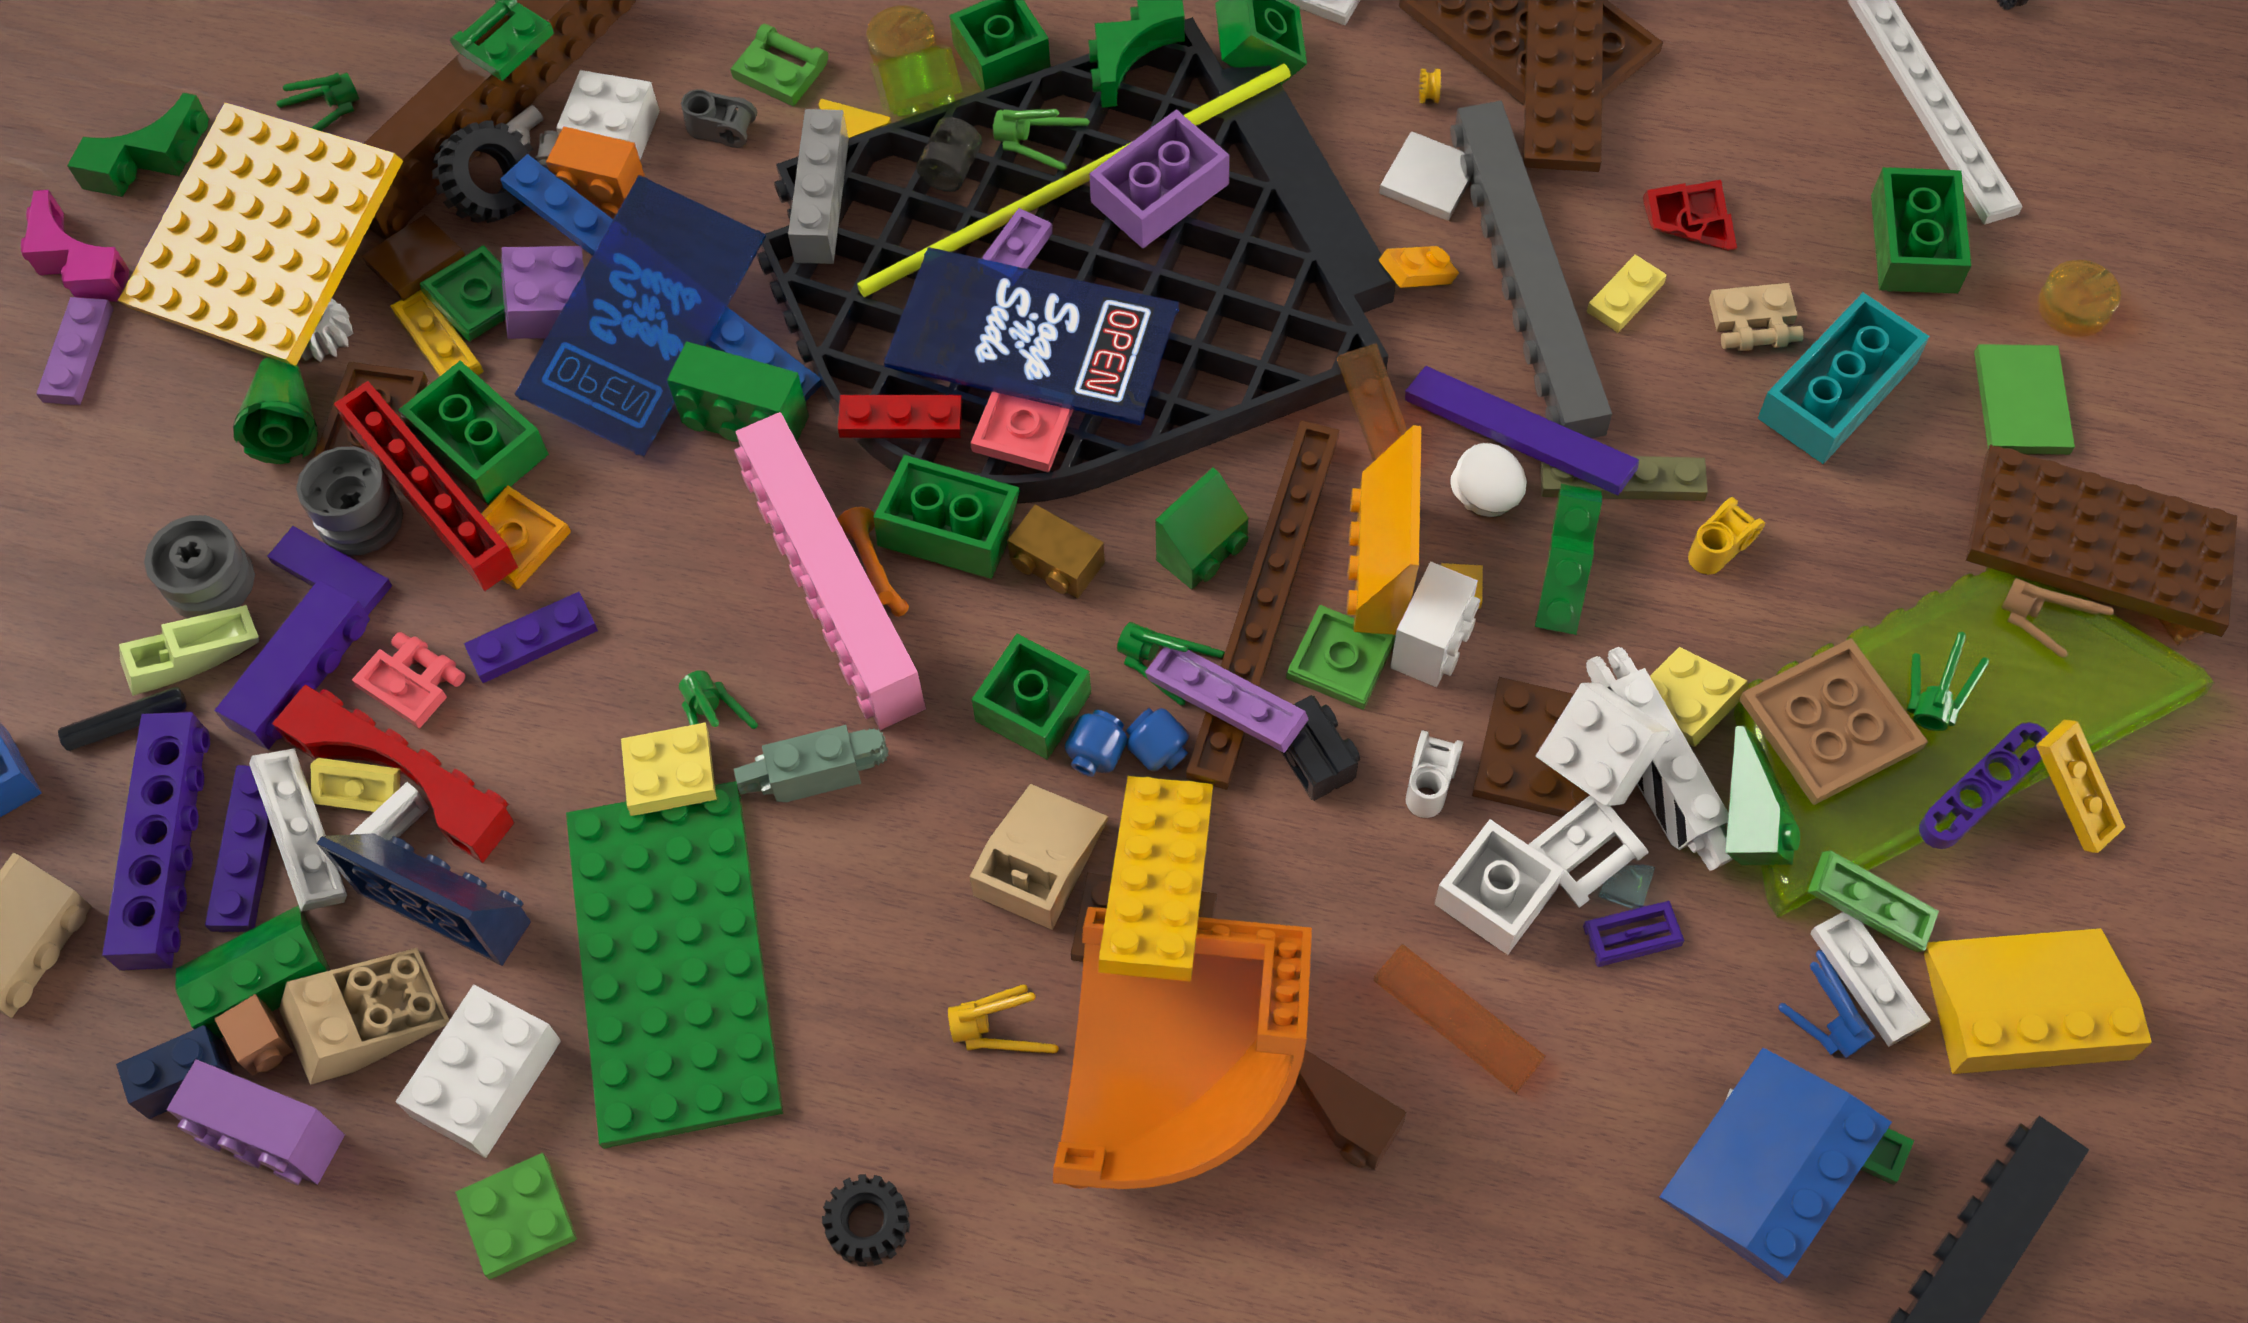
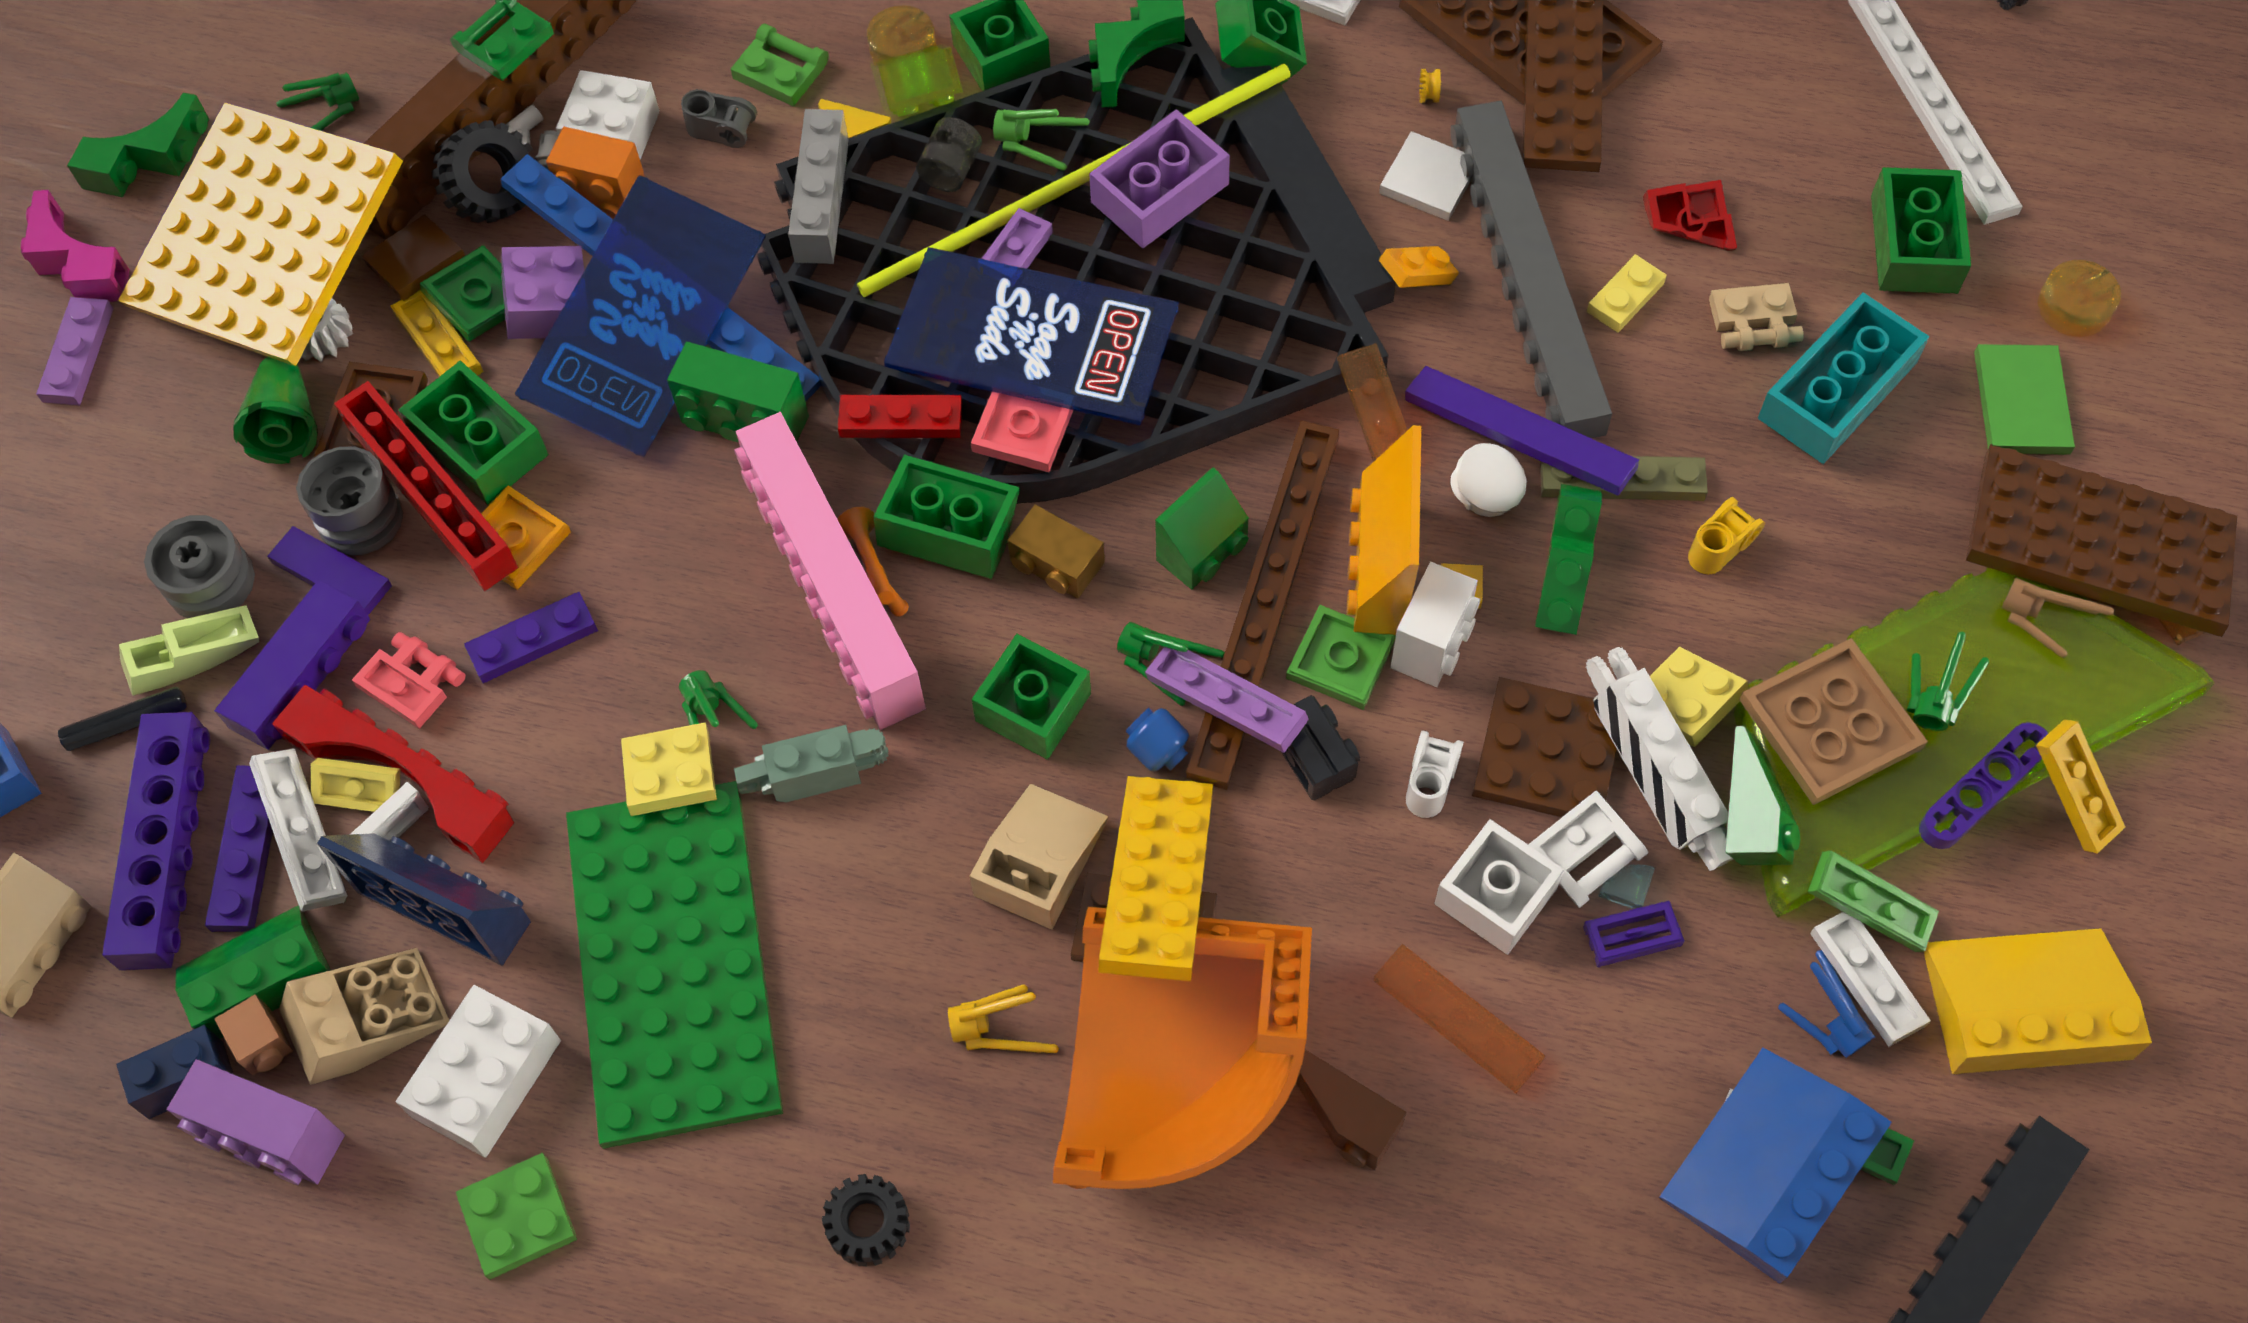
(1096, 743): blue head -> none
(1602, 743): white brick -> none

